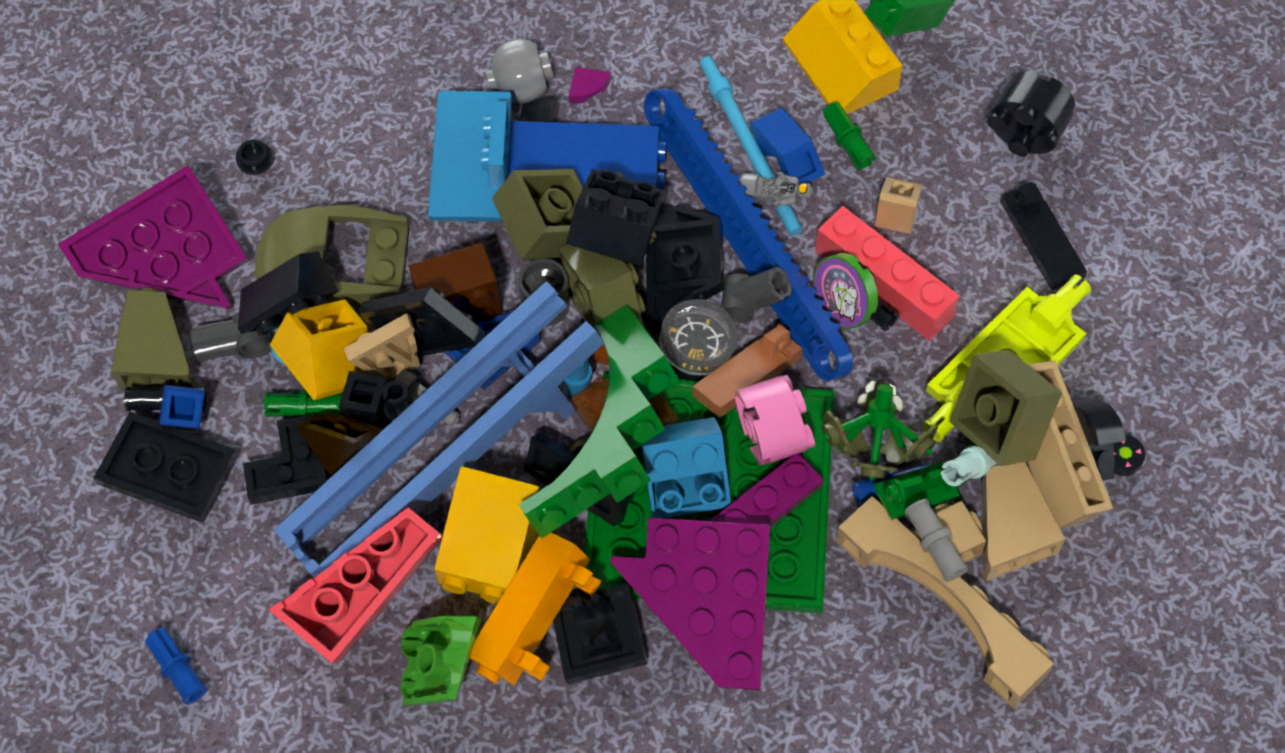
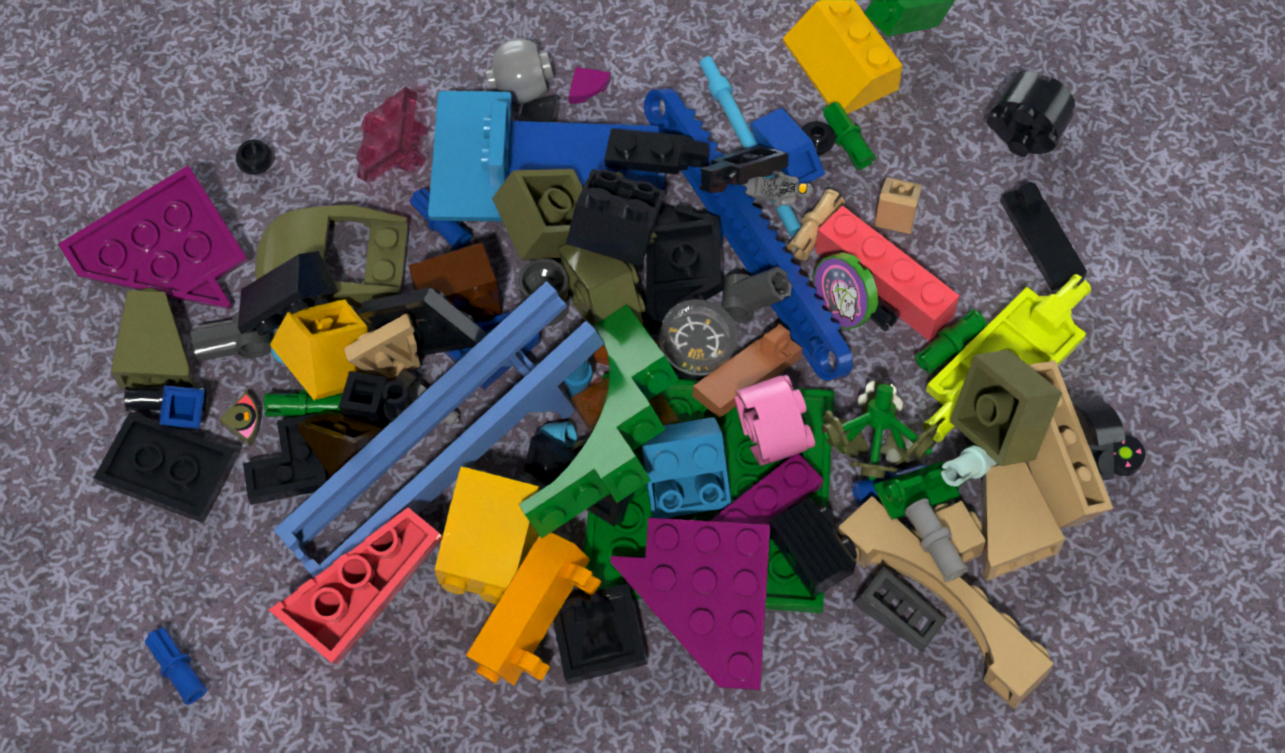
(242, 419): none -> olive tile
(389, 137): none -> clear pink plate
(437, 658): bright green slope -> none
(451, 231): none -> blue axle
(558, 431): none -> medium azure piece
(654, 152): none -> black hinge
(741, 166): none -> black hinge
(807, 235): none -> tan pin
(813, 547): none -> black brick
(822, 144): none -> black plate
(891, 620): none -> dark grey slope
(950, 341): none -> green pin

